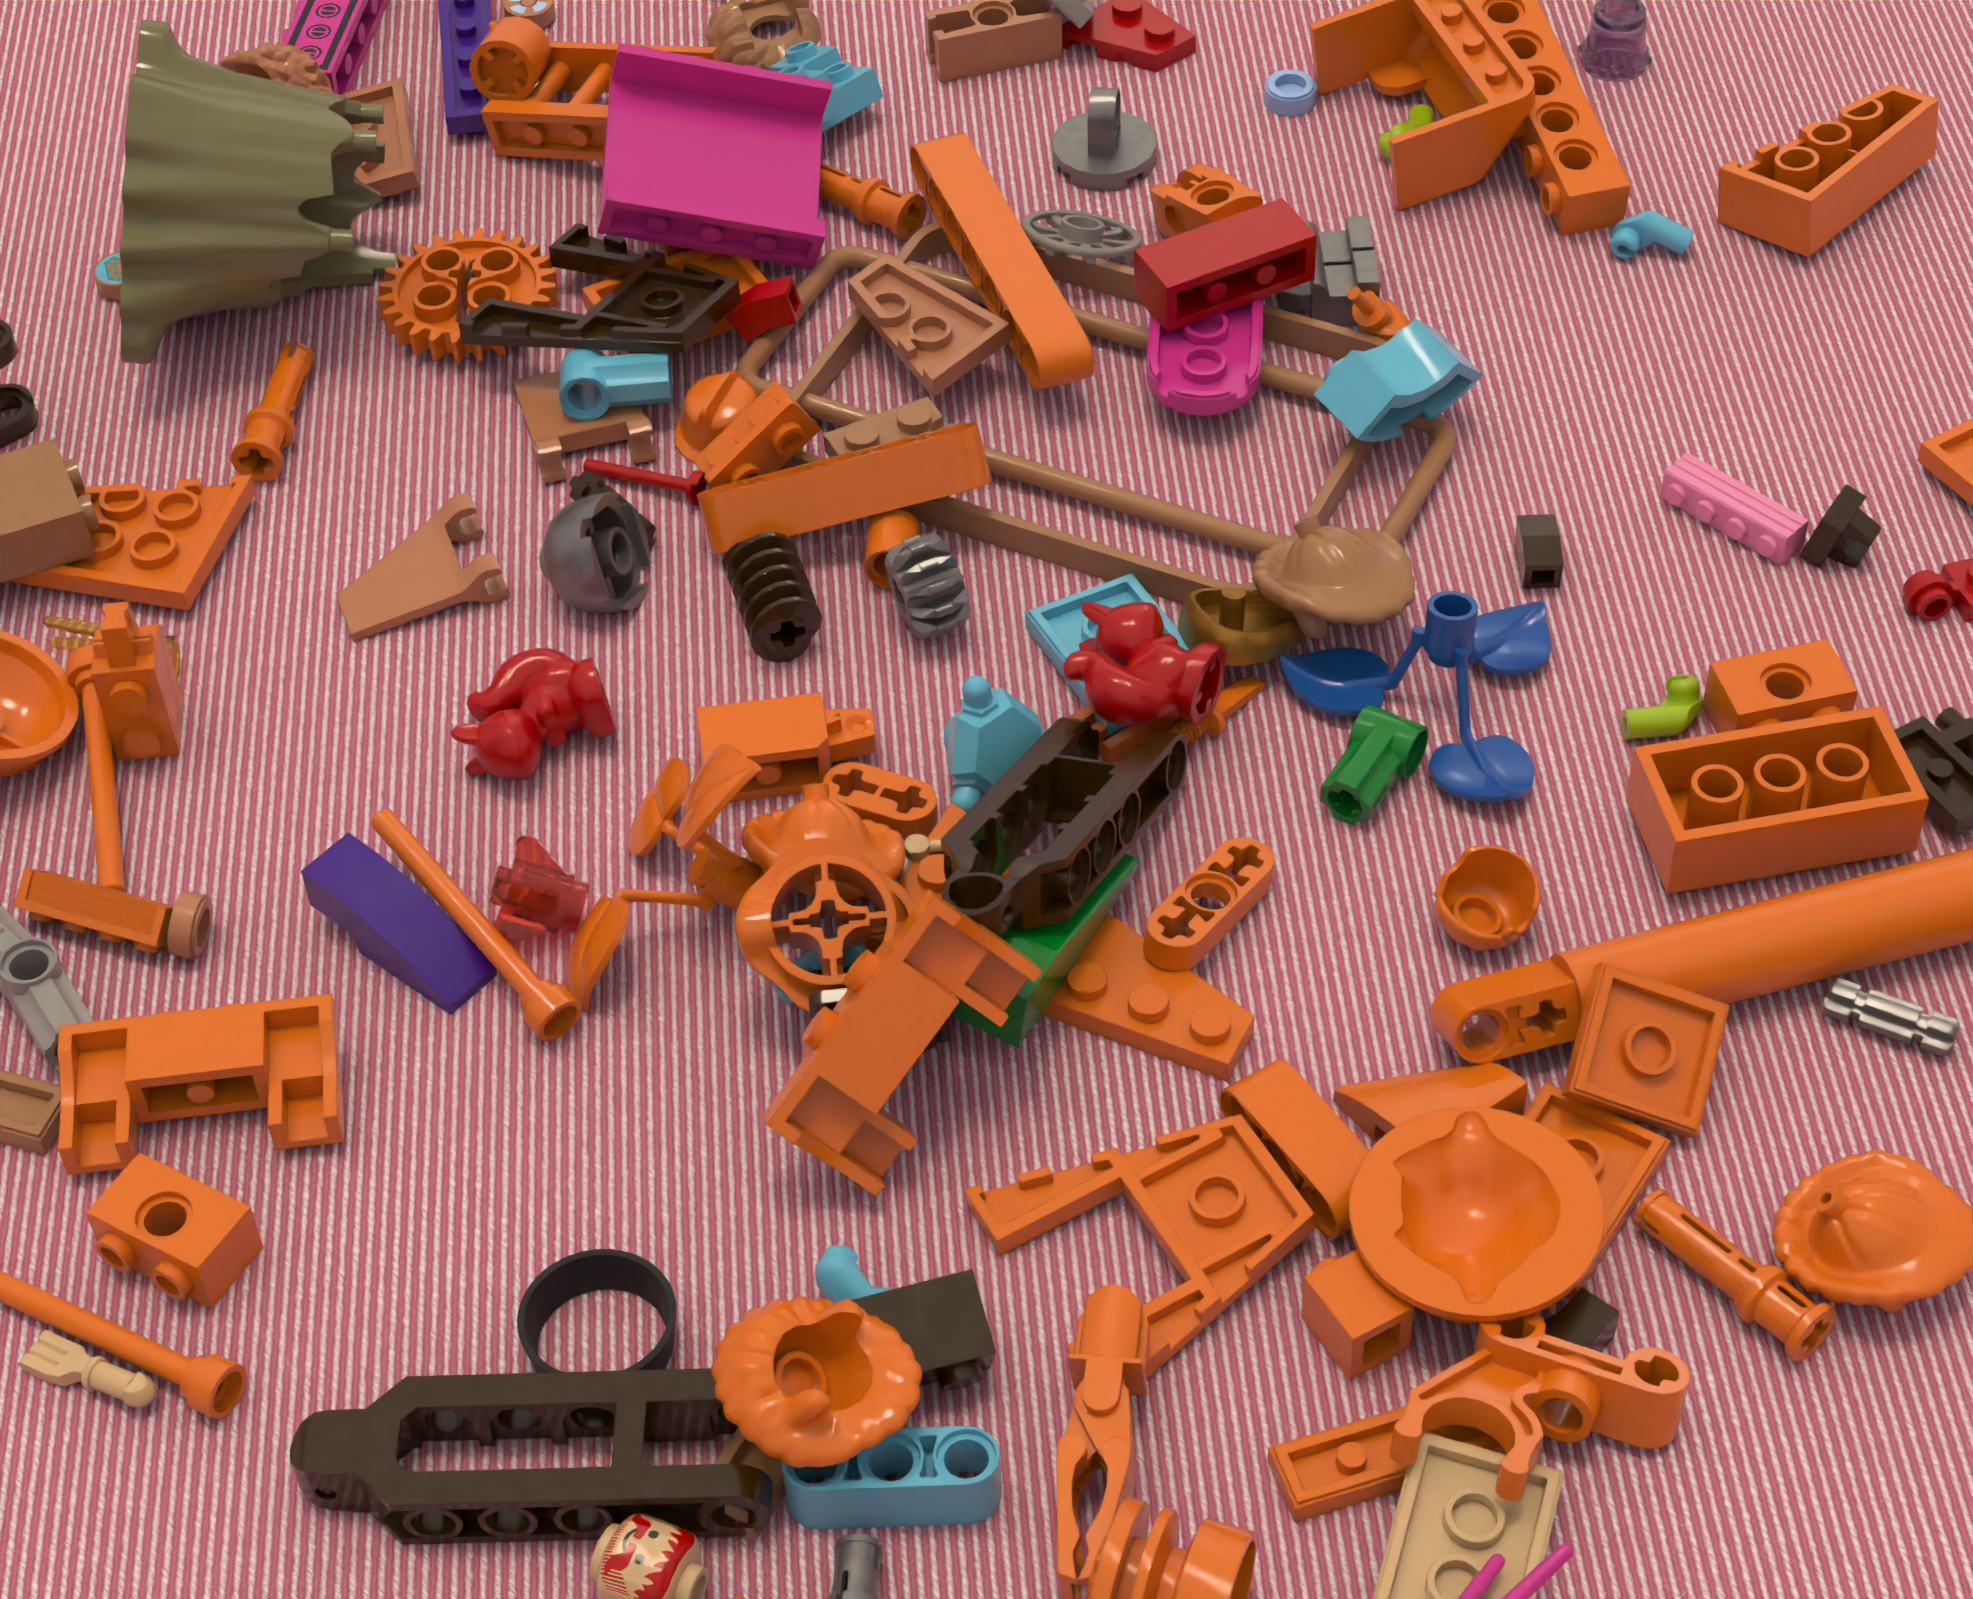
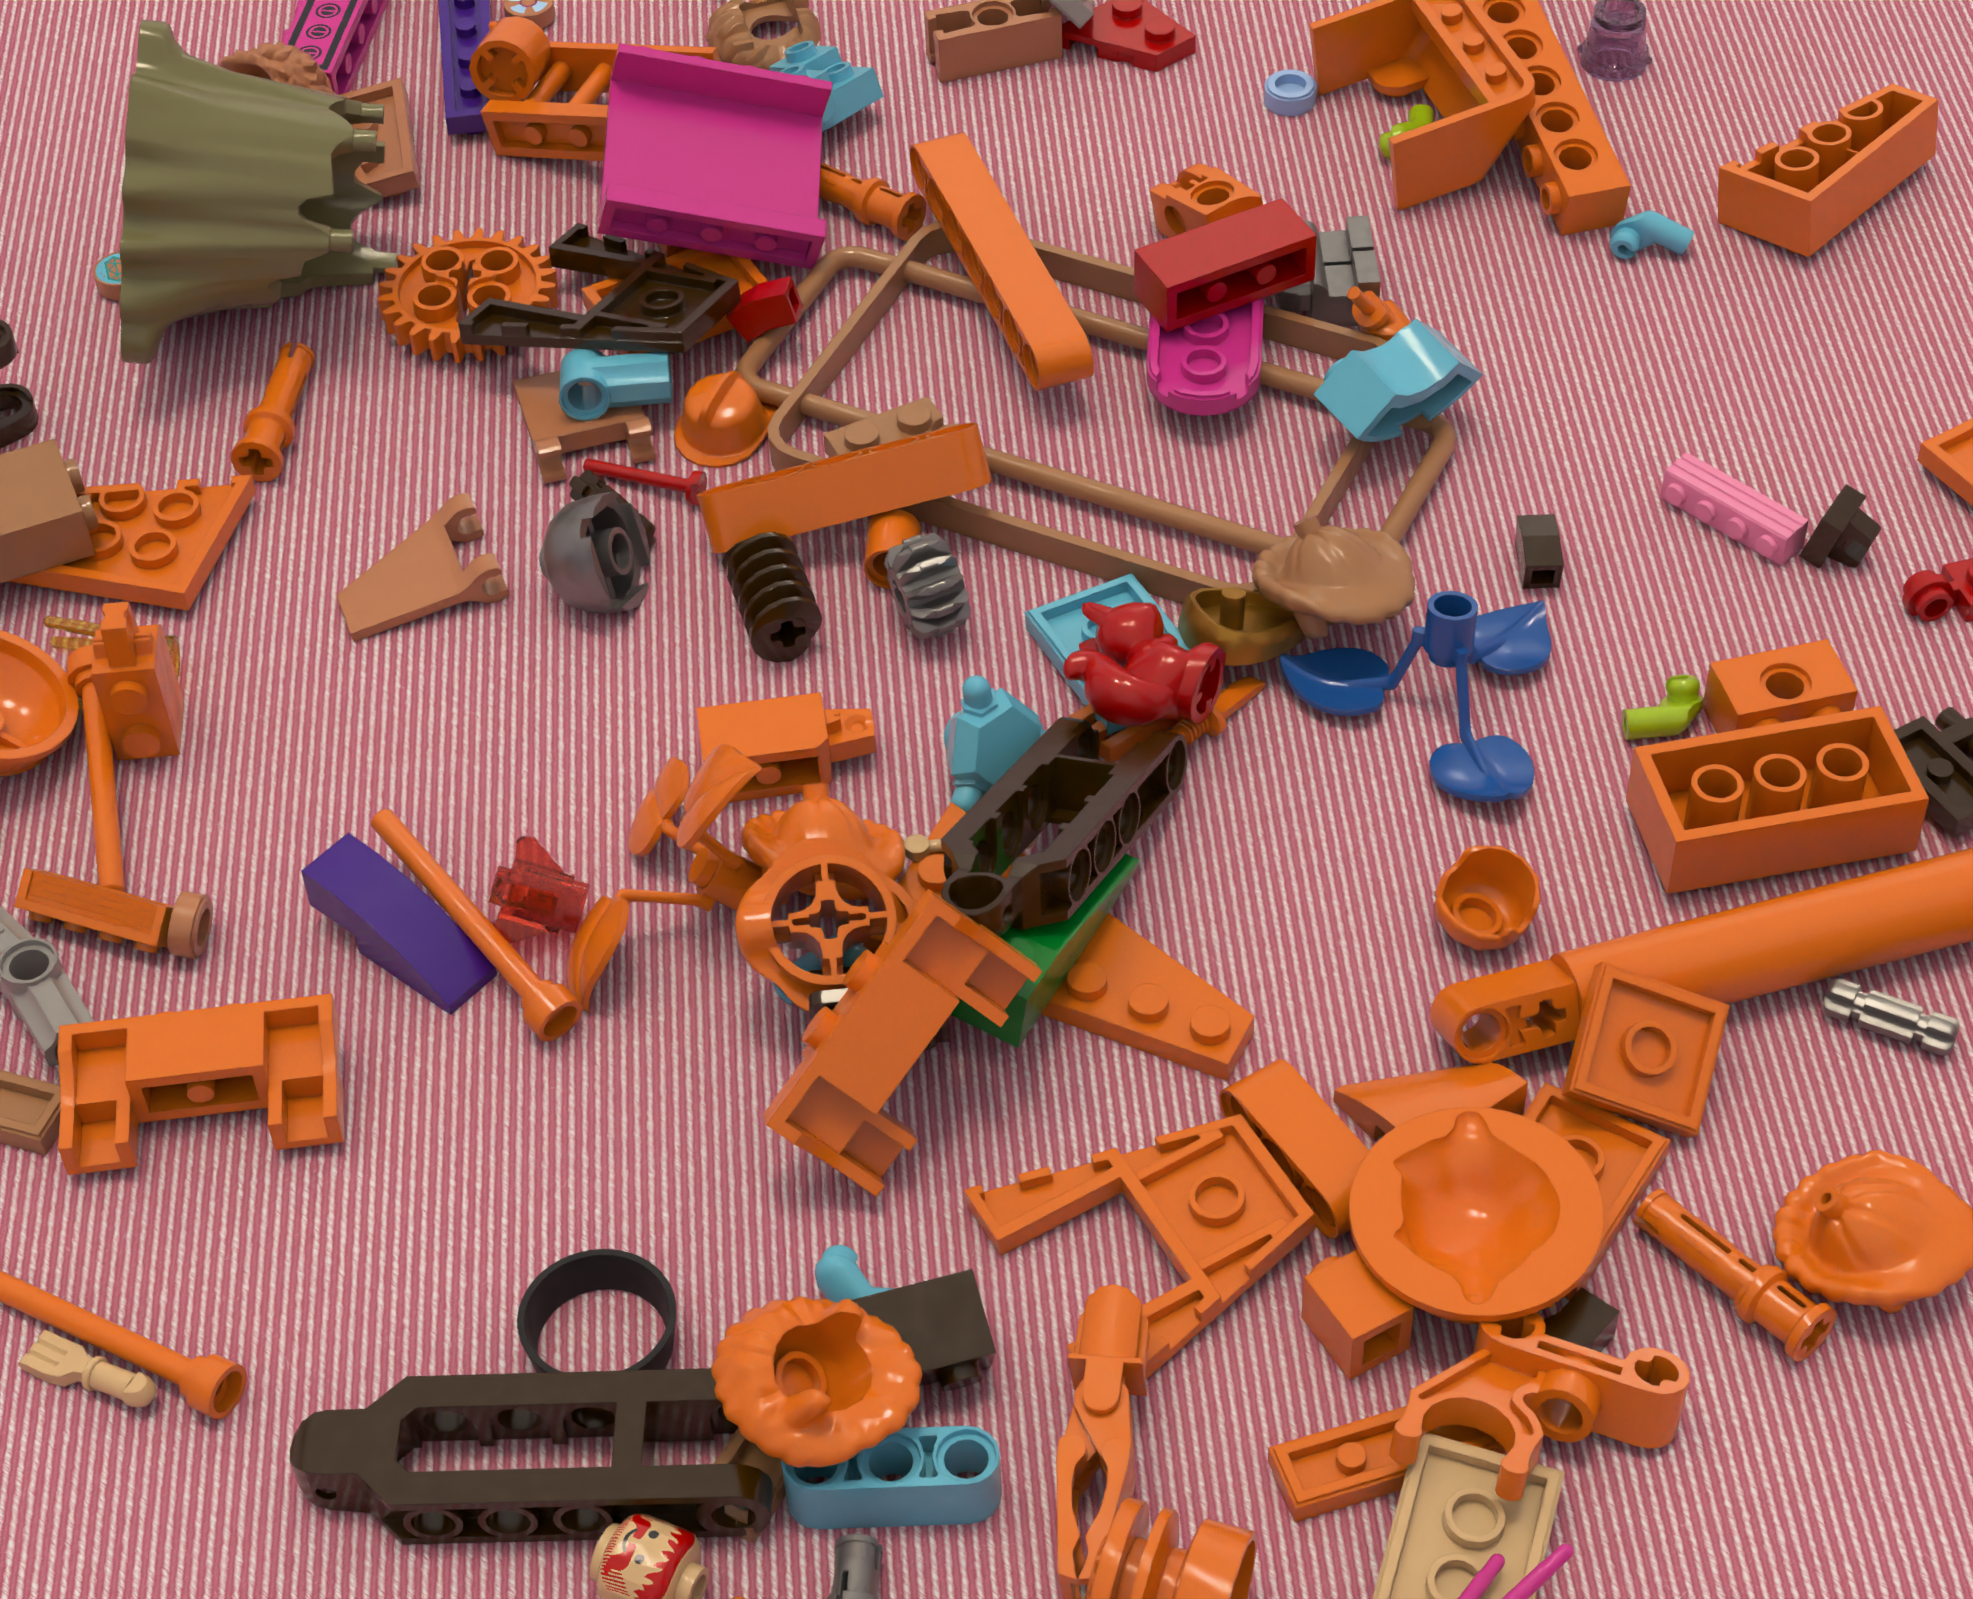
(174, 1231): orange brick -> none
(530, 701): red animal -> none
(758, 439): orange bracket -> none
(885, 797): orange beam -> none
(925, 322): nougat wing -> none
(1081, 235): light grey wheel -> none
(1104, 144): flat silver tile -> none
(1205, 926): orange beam -> none
(1376, 754): green piece -> none

